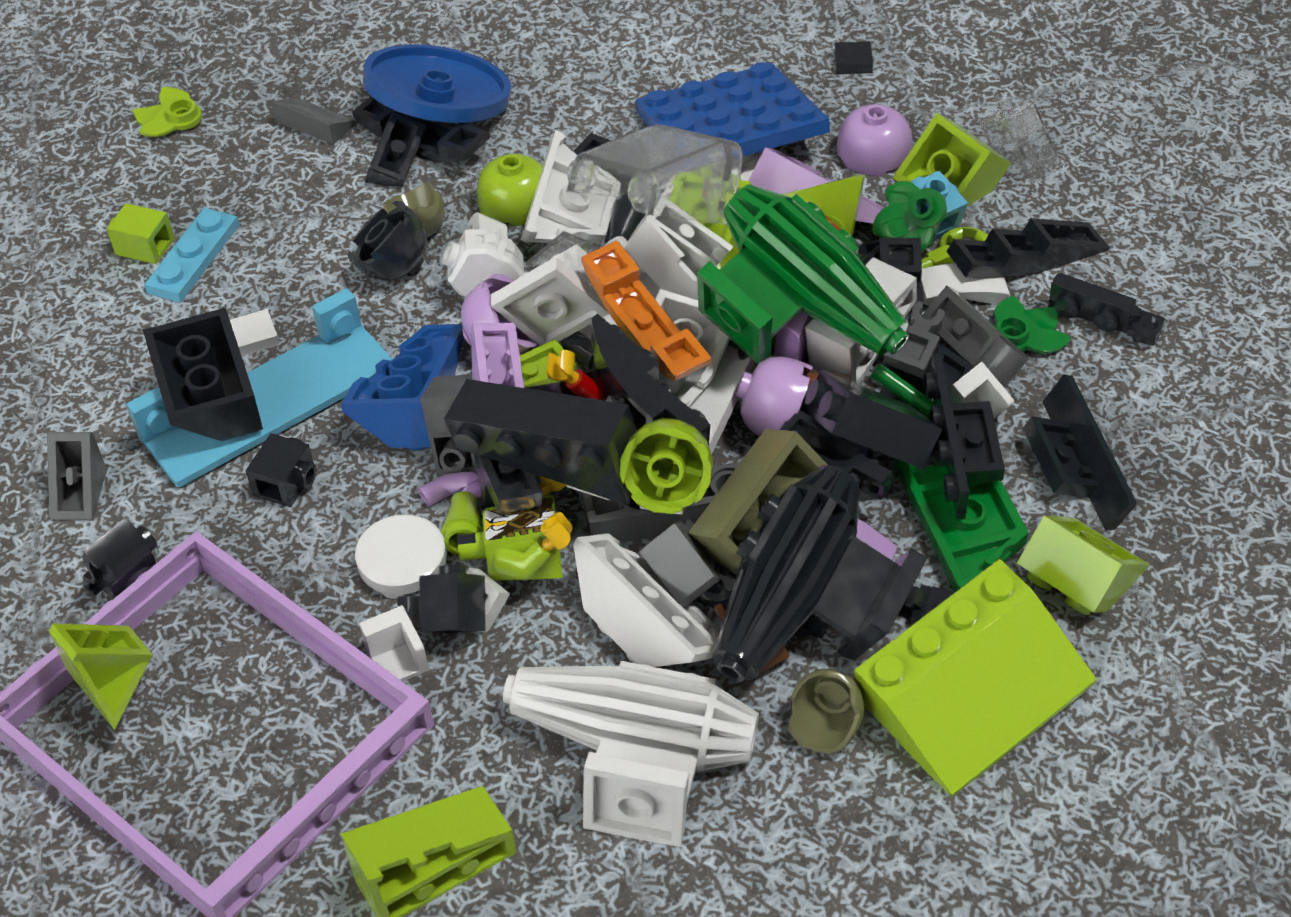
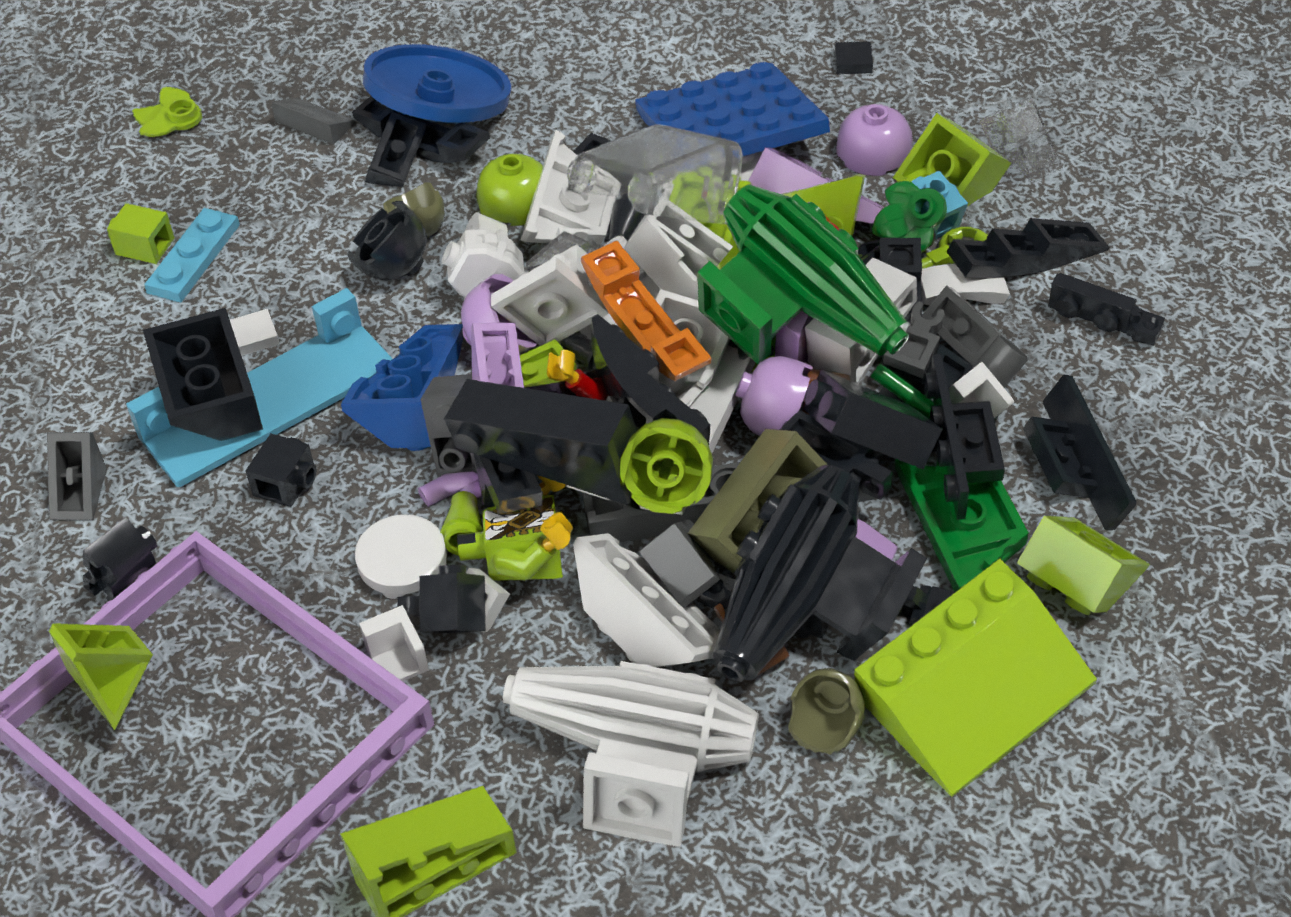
(1030, 328): green plate -> none

